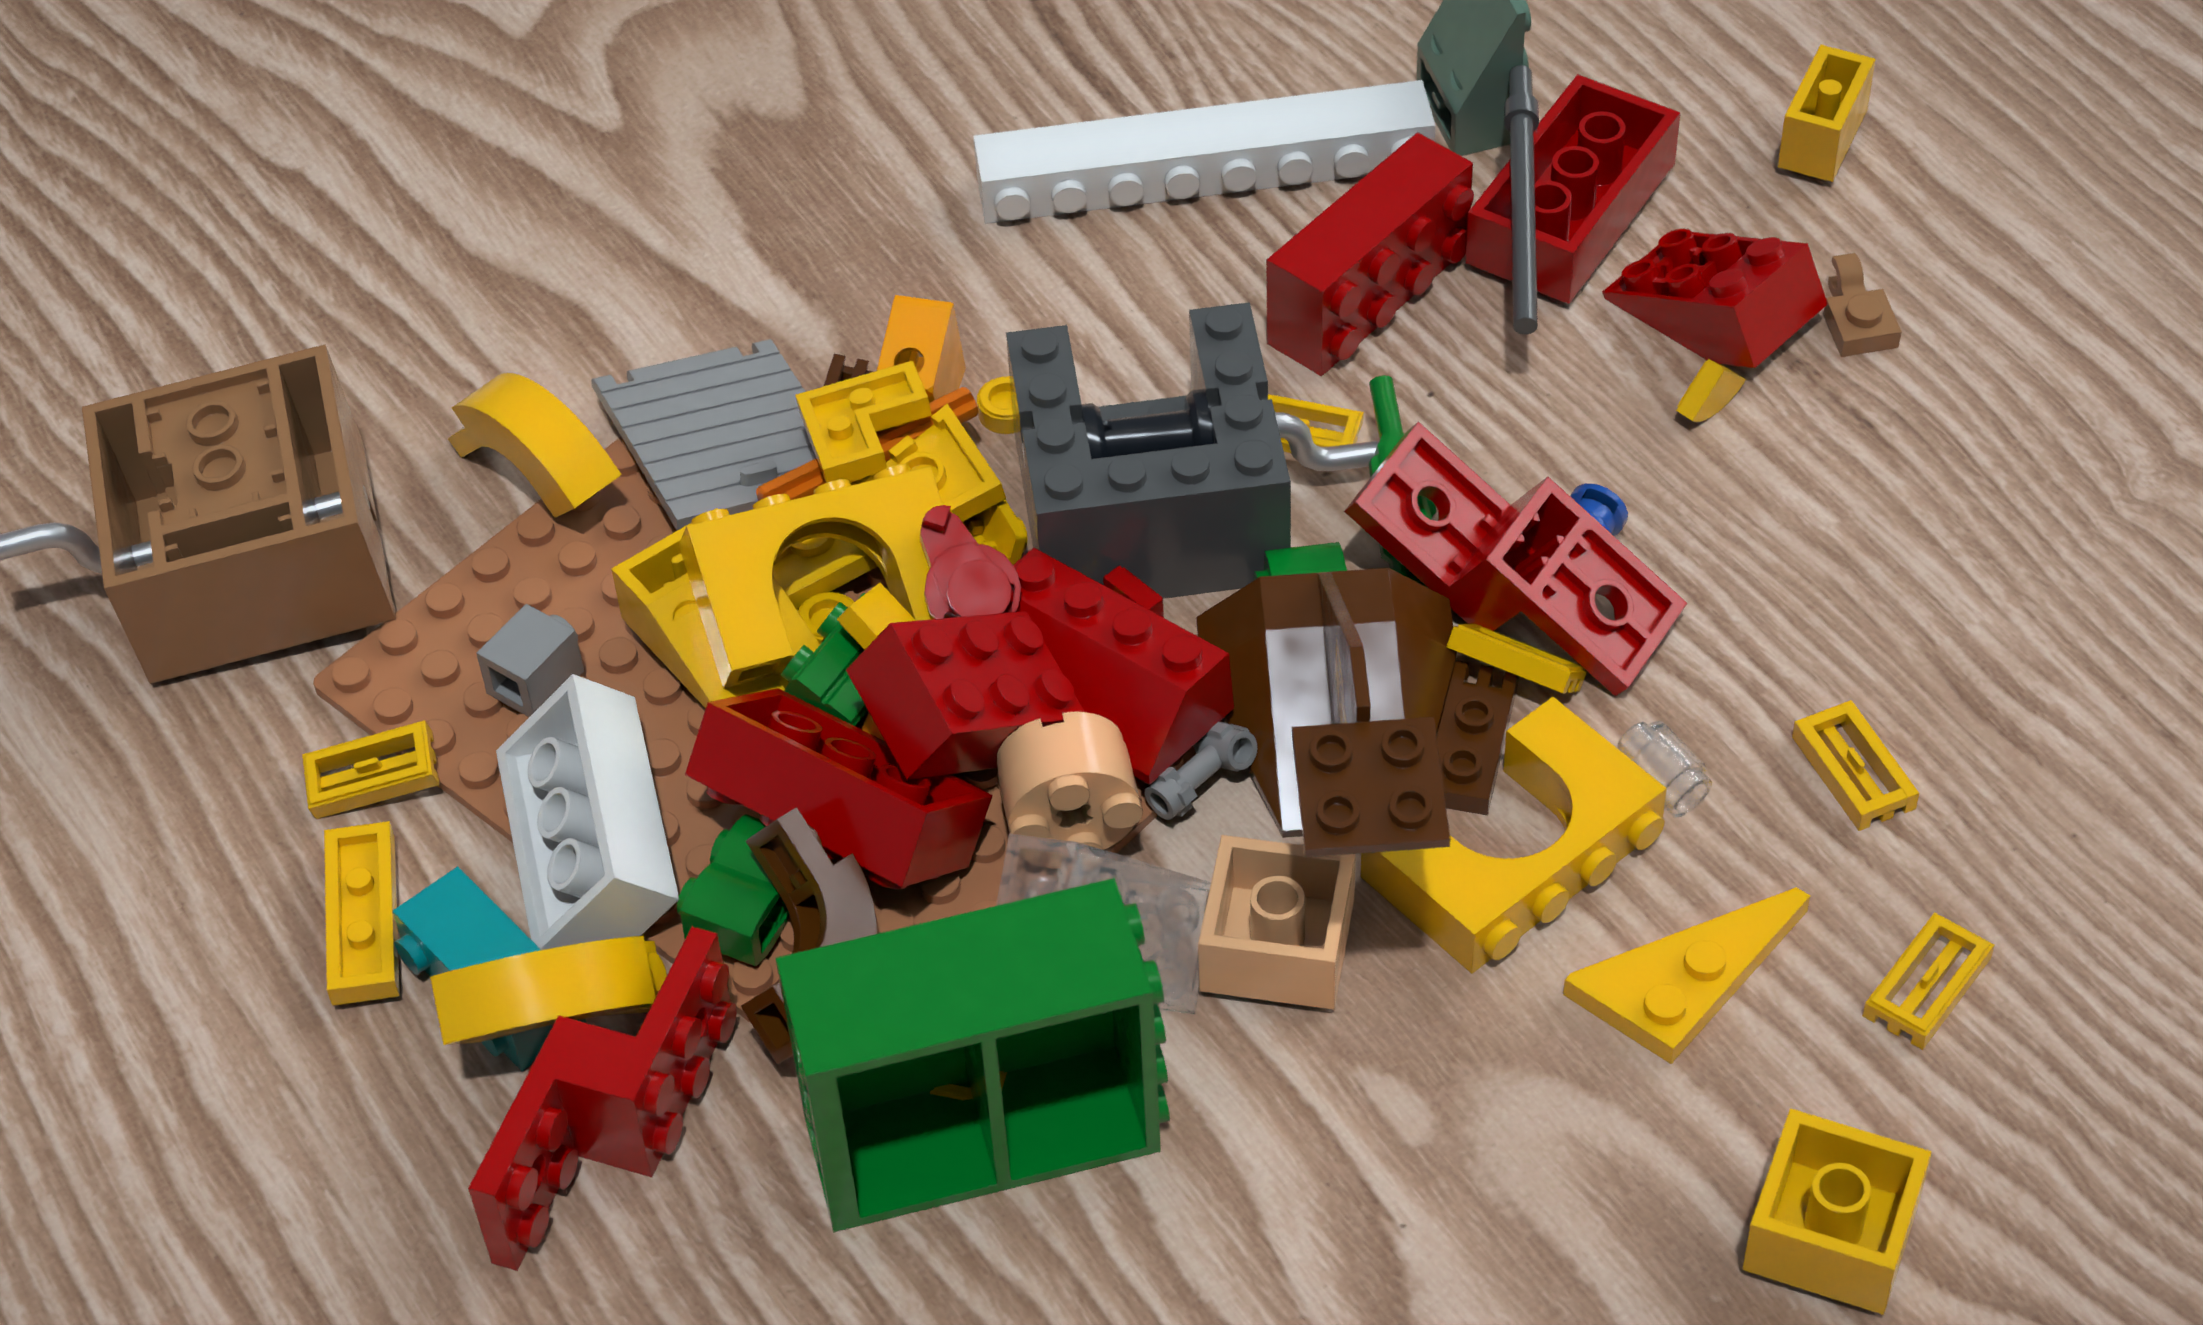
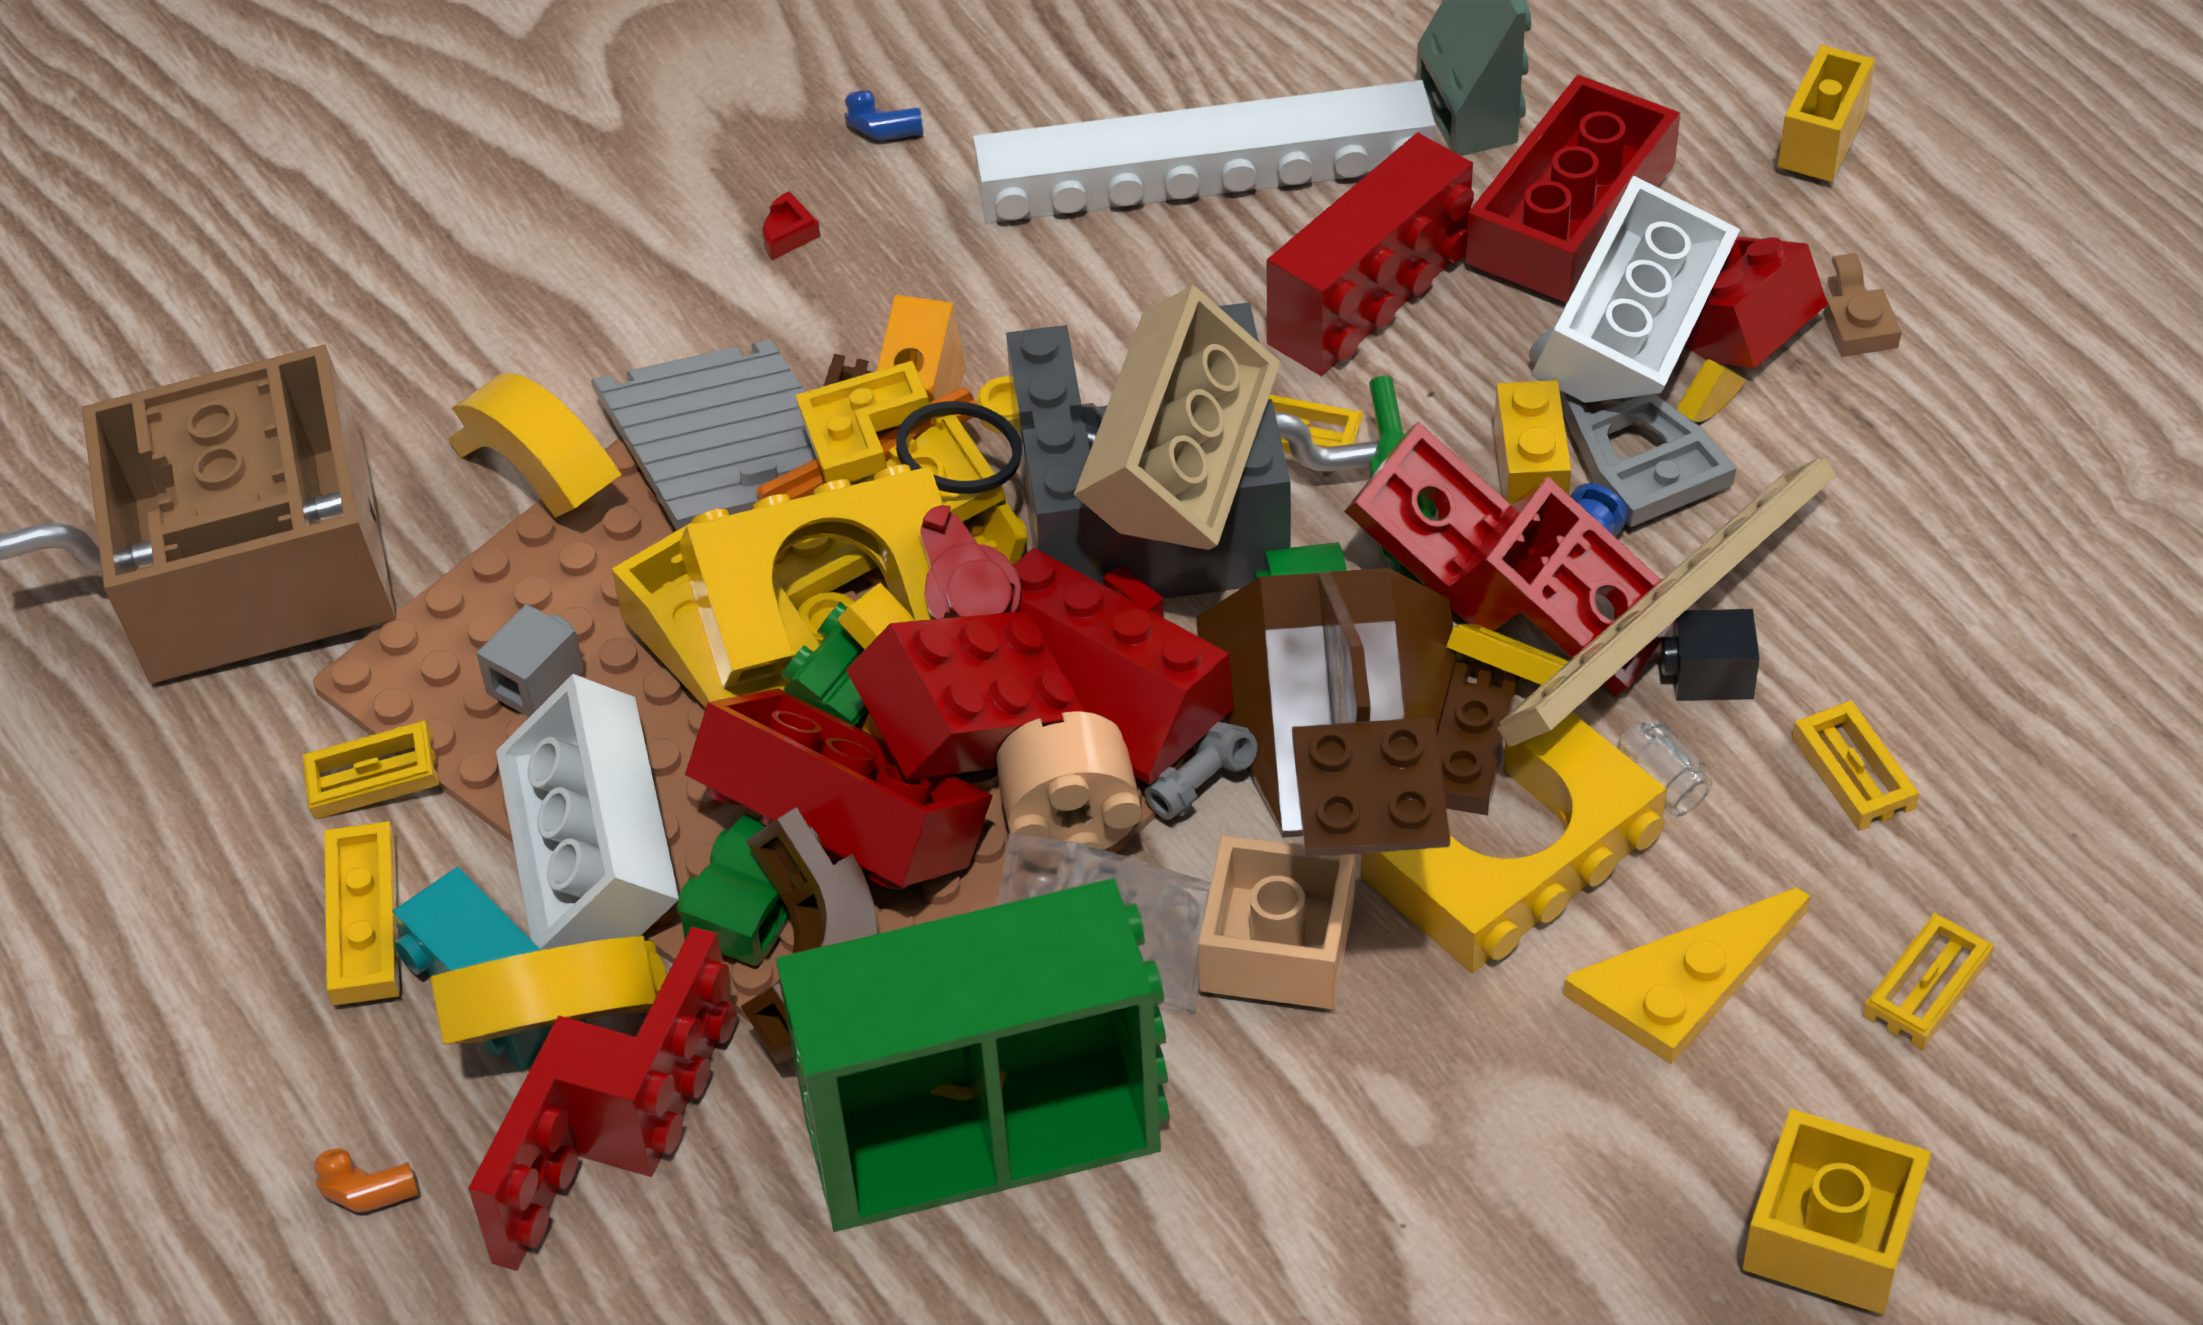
(357, 1188): none -> orange arm
(788, 226): none -> red tile
(880, 124): none -> blue arm
(968, 409): none -> black piece
(1179, 424): none -> tan slope
(1521, 119): dark grey bar -> none
(1530, 437): none -> yellow brick
(1636, 297): none -> white slope
(1654, 480): none -> light grey plate
(1664, 603): none -> tan tile
(1712, 655): none -> black brick

